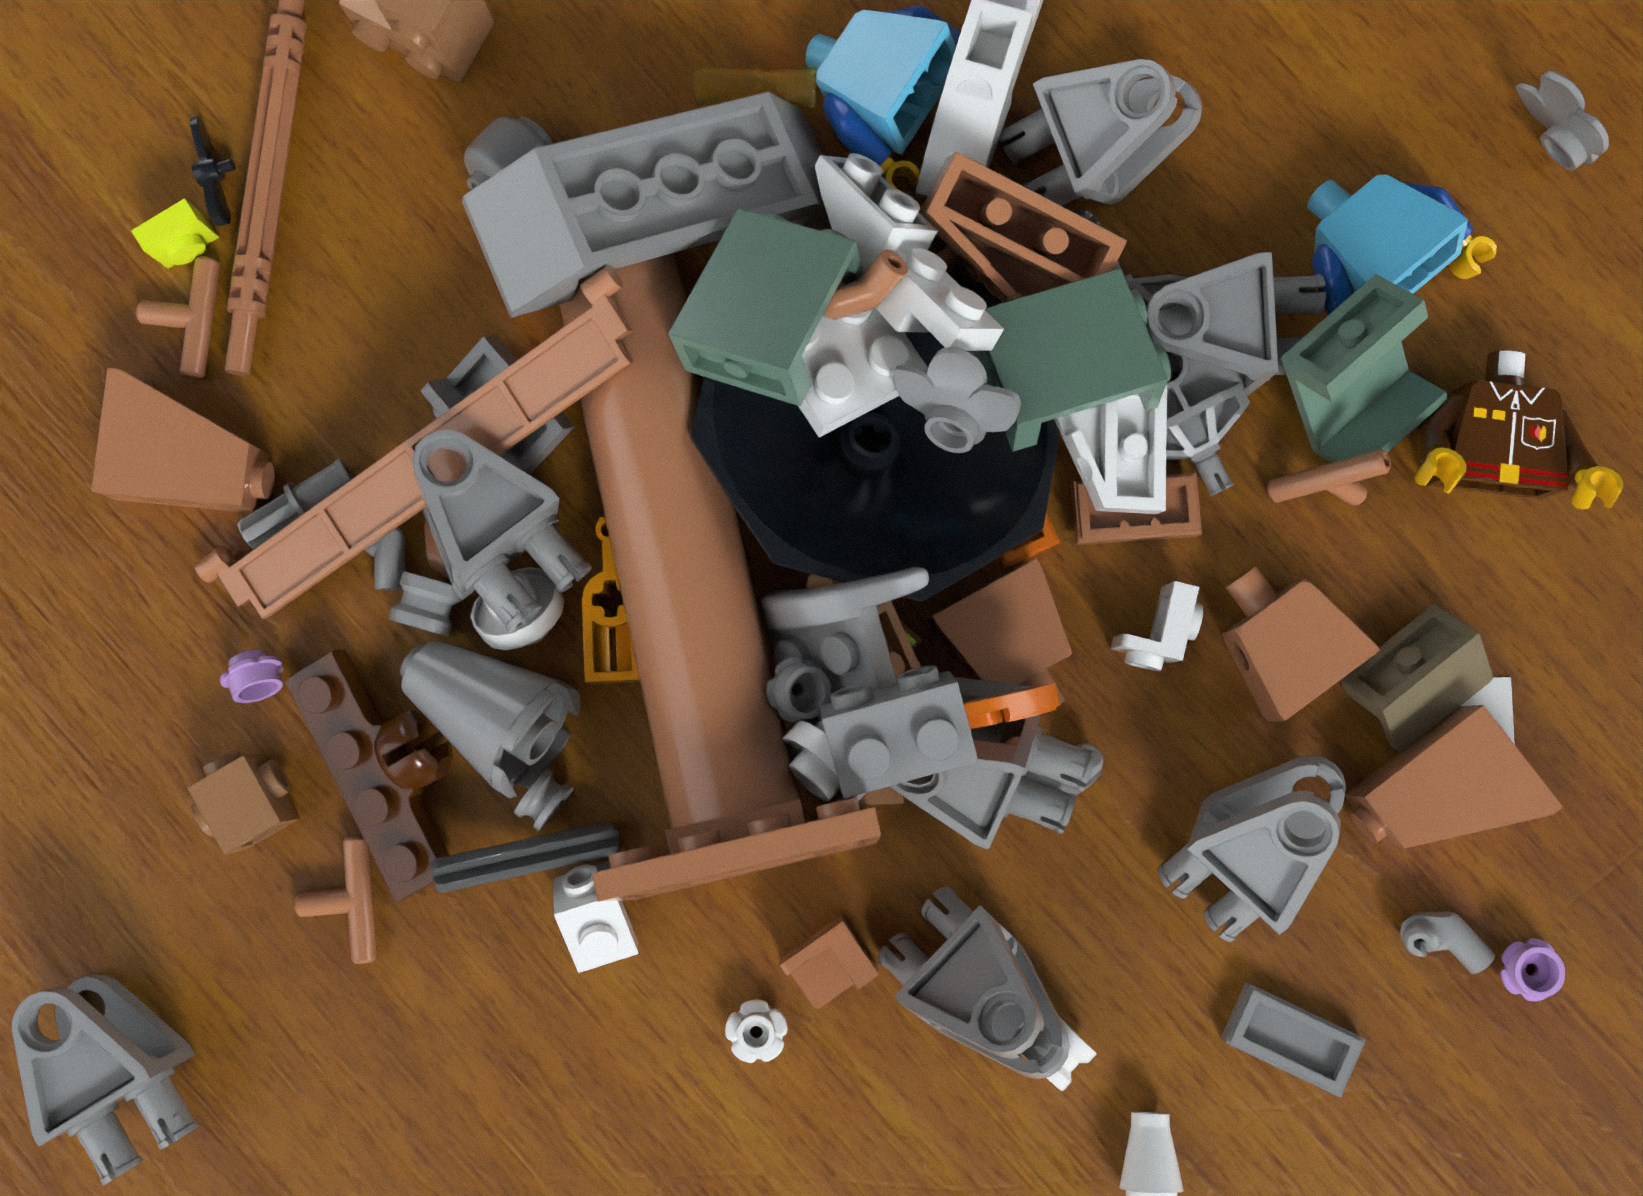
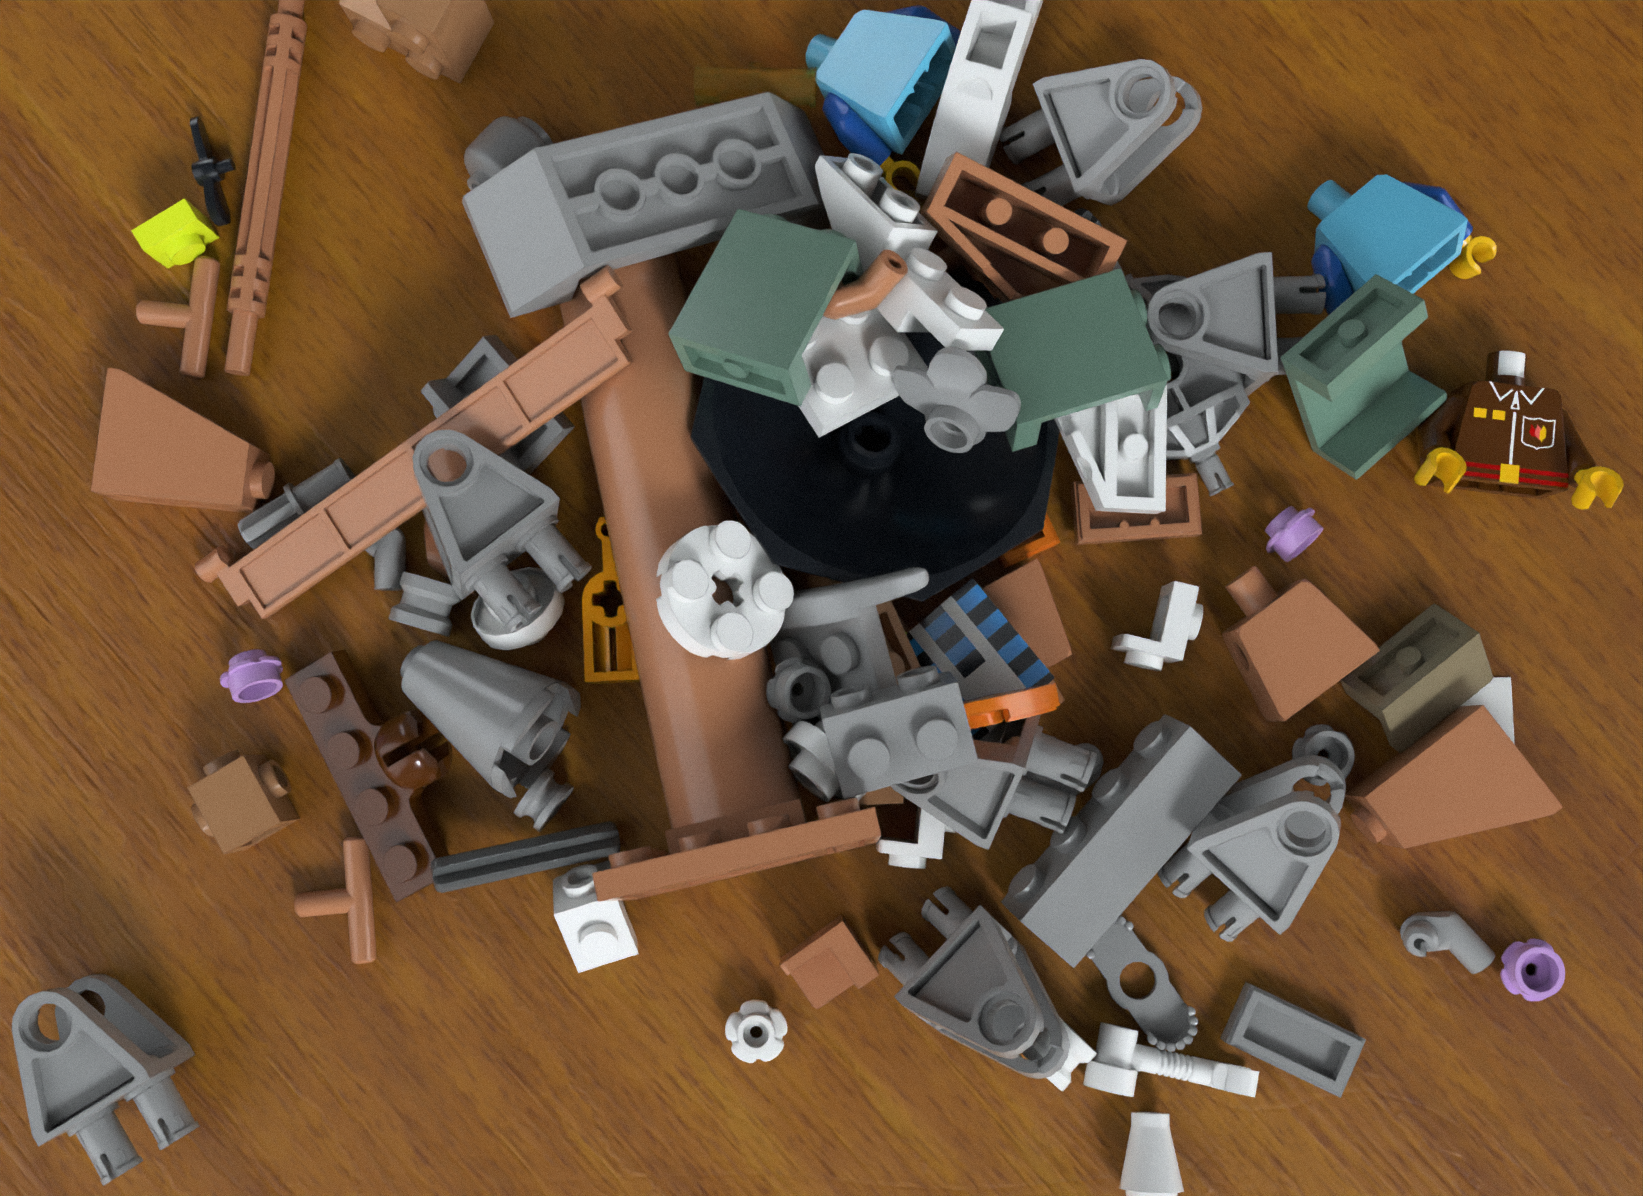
(687, 589): none -> white plate
(926, 844): none -> white bracket
(977, 647): none -> sticker
(1120, 838): none -> light grey brick
(1120, 1059): none -> white brick
(1162, 1012): none -> light grey piece
(1292, 532): none -> lavender plate
(1334, 743): none -> light grey plate
(1338, 478): nougat piece -> none
(1572, 133): light grey plate -> none

